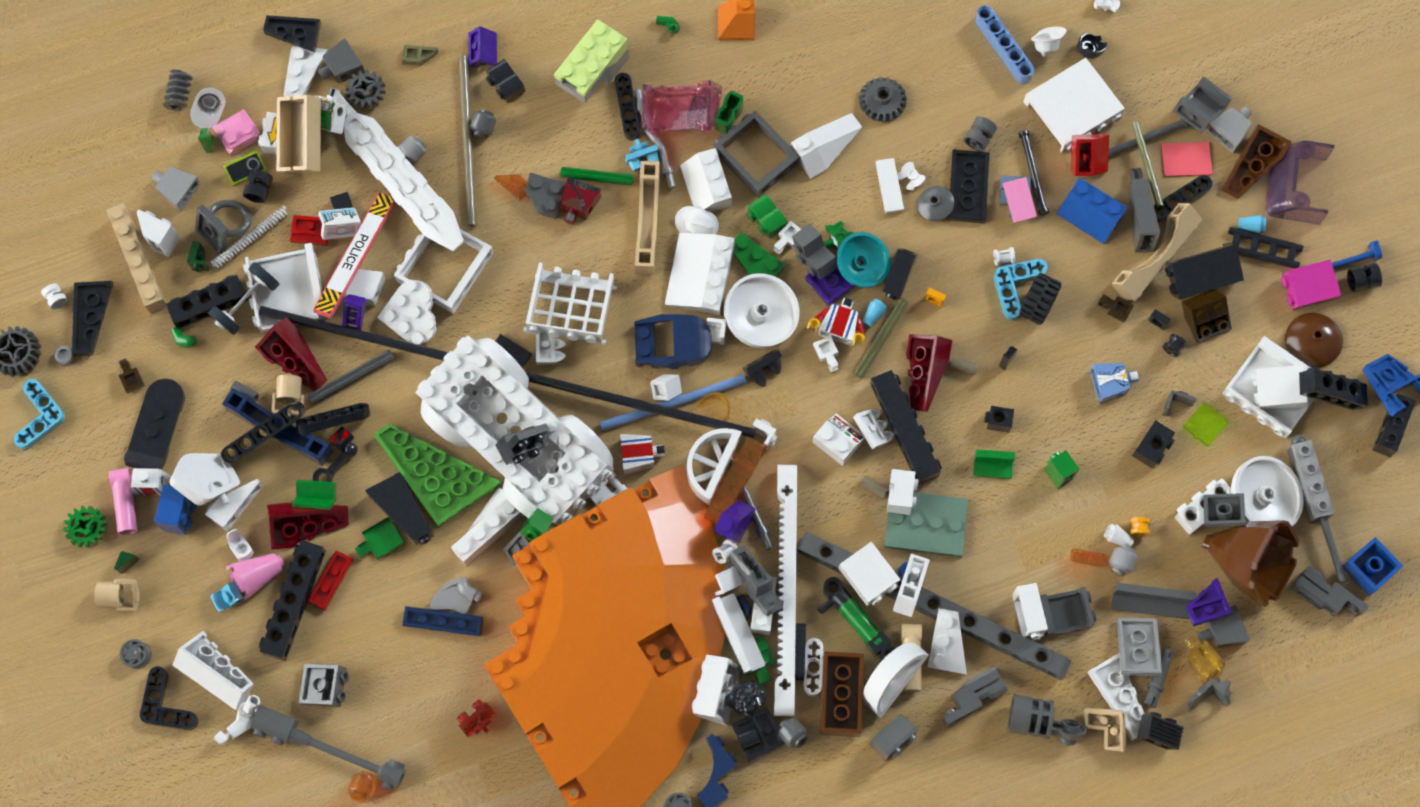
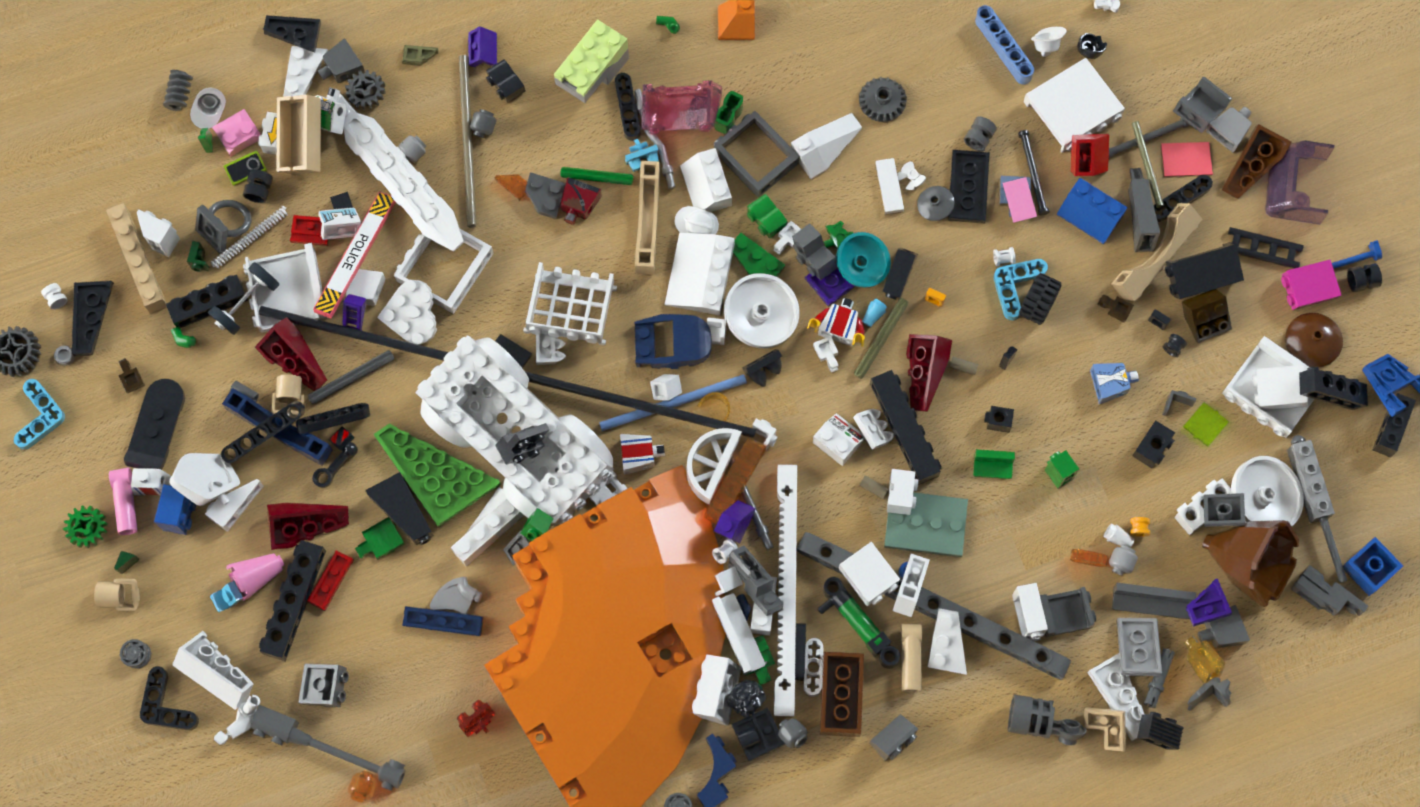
(176, 186): light grey torso -> none
(239, 545): white hair -> none
(315, 494): green panel -> none
(892, 677): white window -> none
(969, 701): dark grey plate -> none
(1253, 223): medium azure cone -> none

